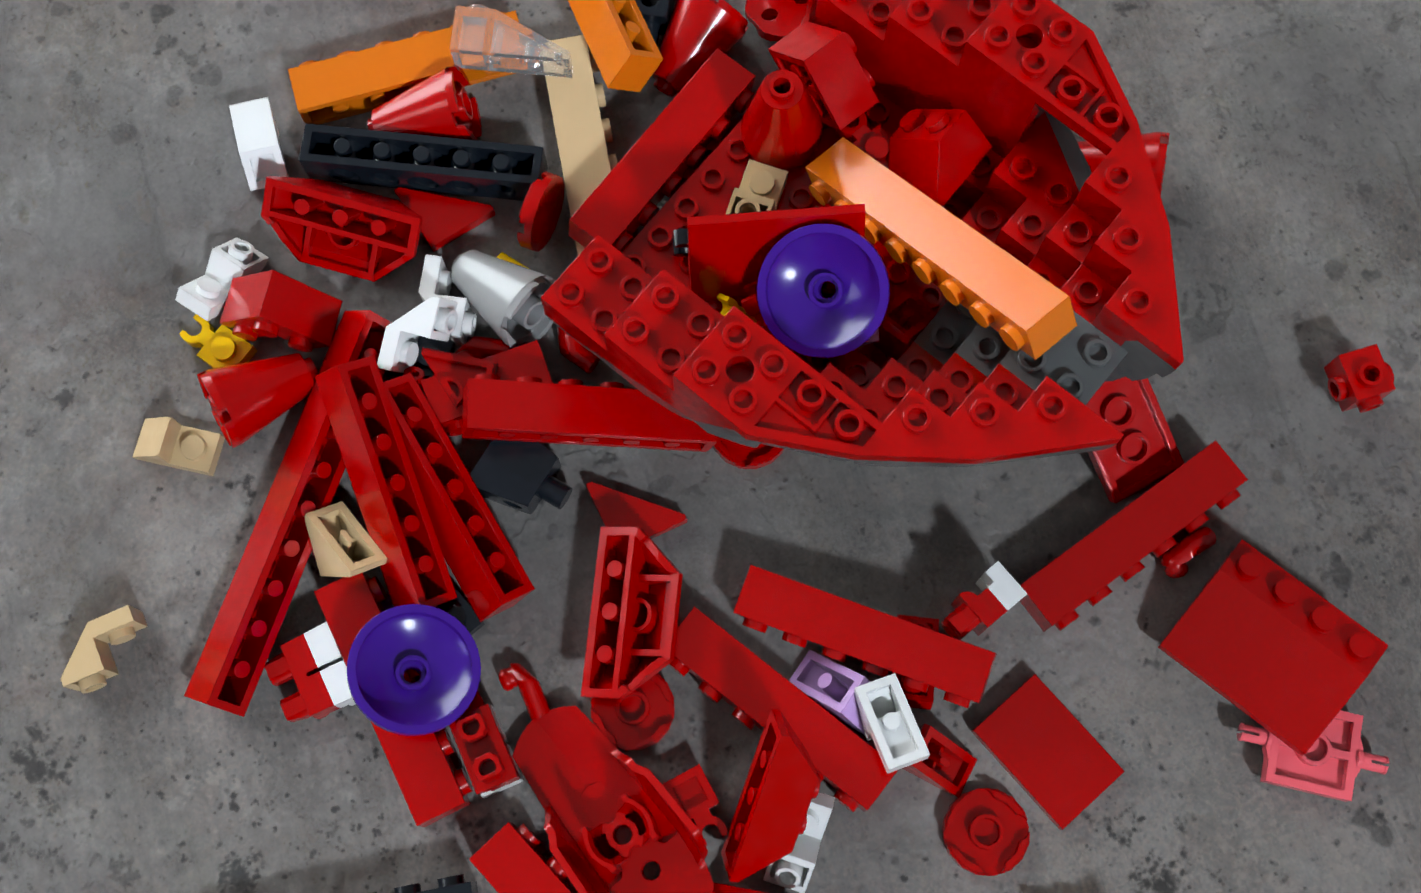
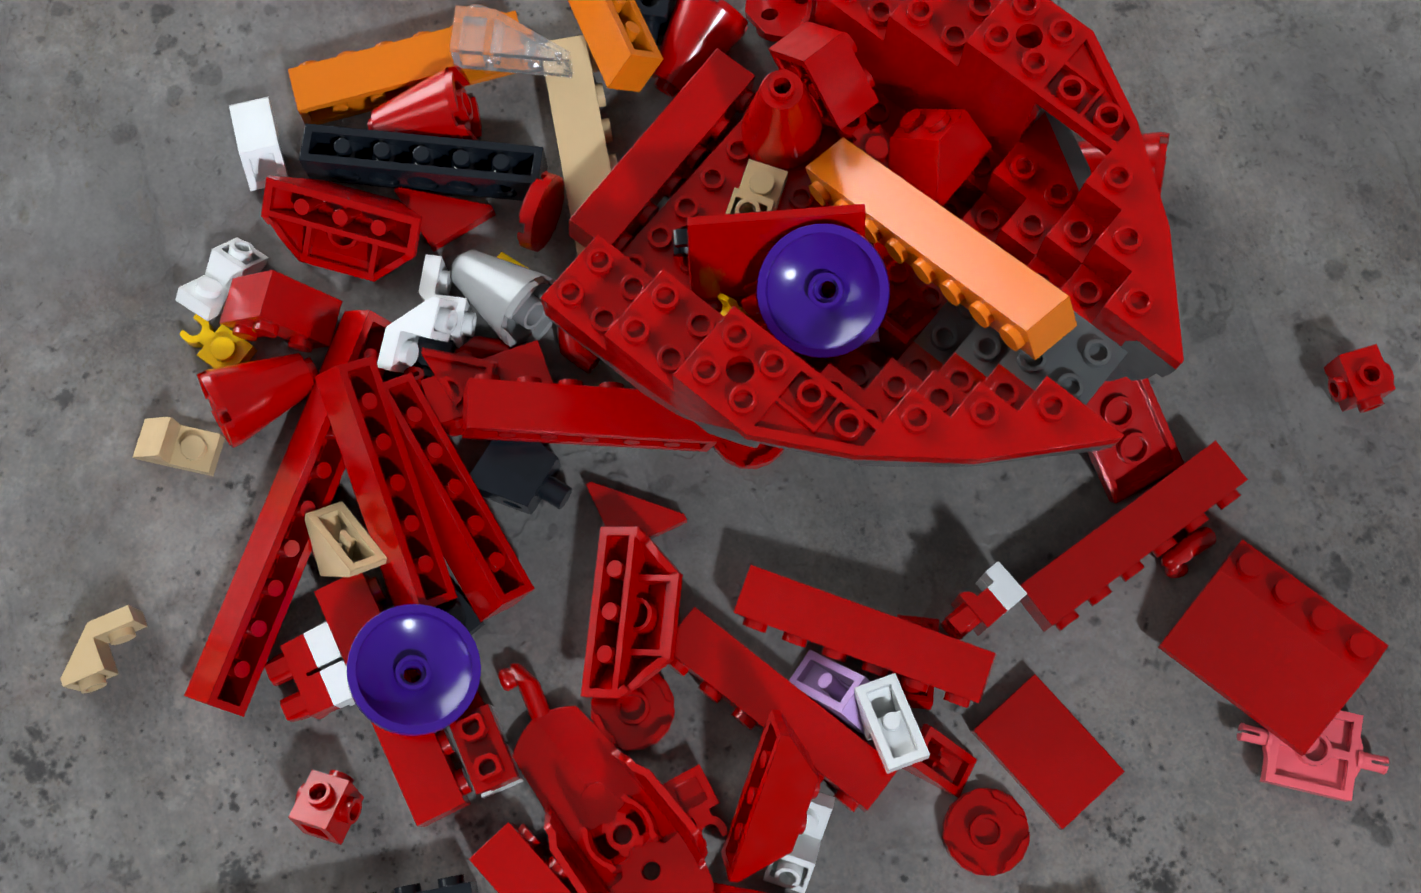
(327, 806): none -> red brick

